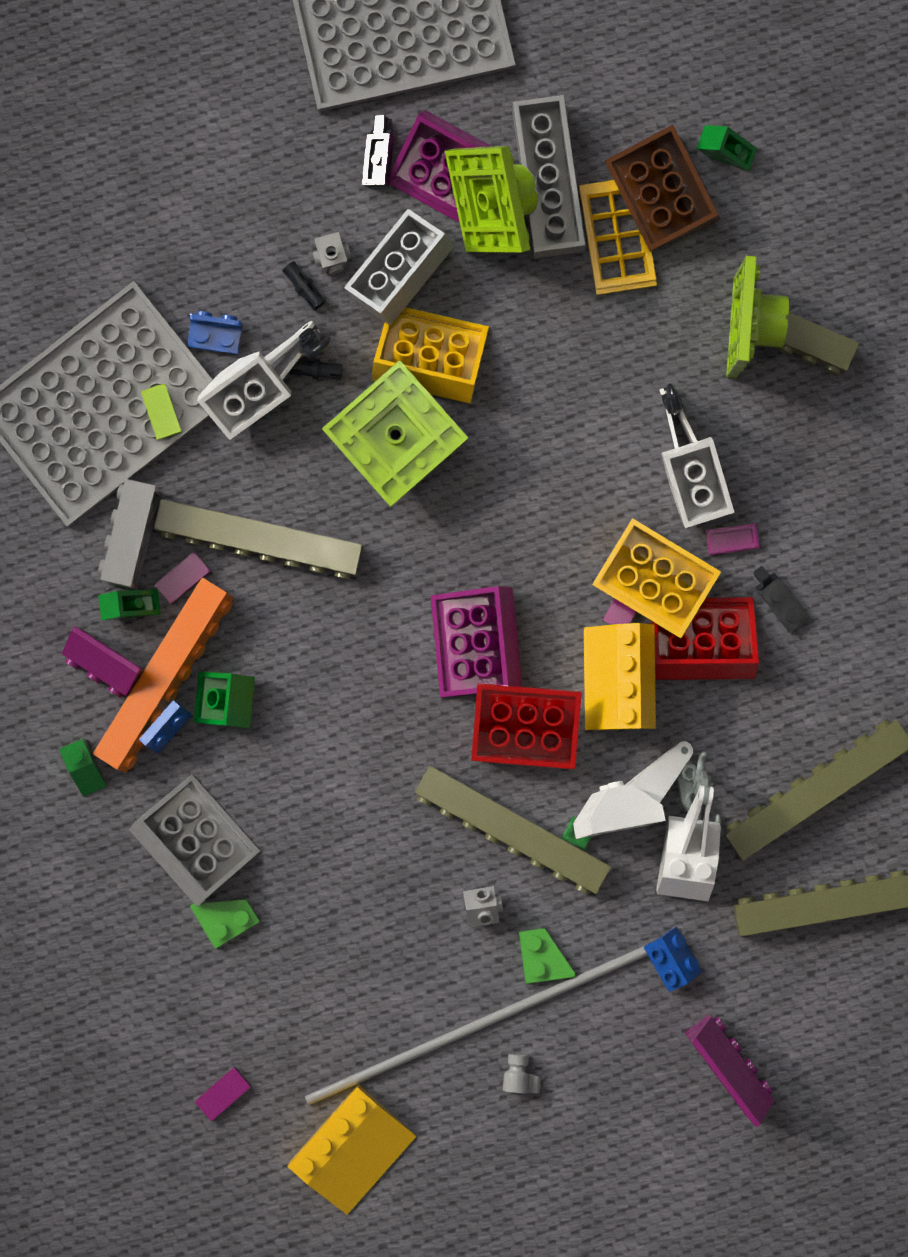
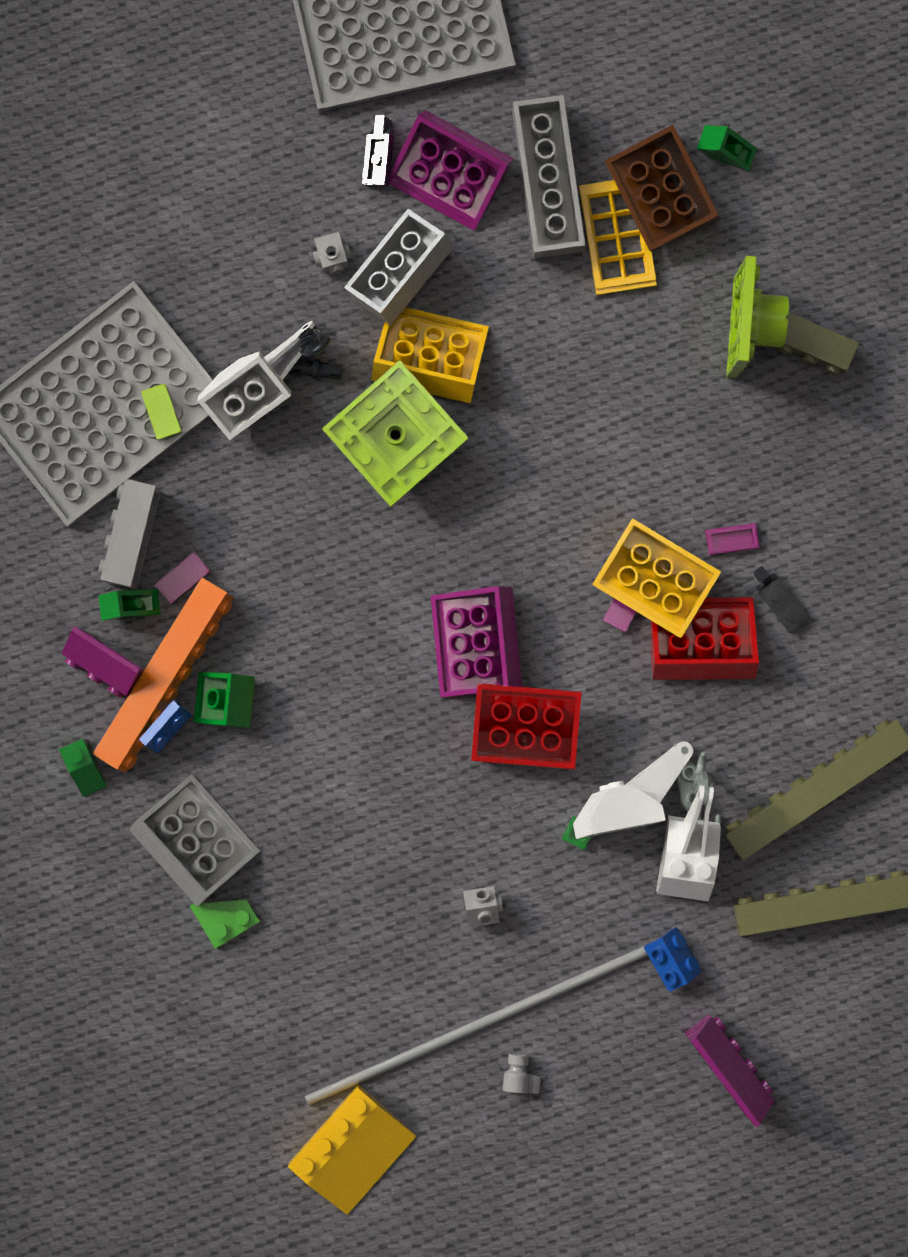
(215, 333): blue bracket -> none
(222, 1094): magenta tile -> none
(258, 538): brick -> none
(303, 285): black pin -> none
(491, 198): lime piece -> none
(513, 830): olive brick -> none
(542, 957): bright green wing -> none
(619, 677): yellow slope -> none
(693, 470): white slope -> none

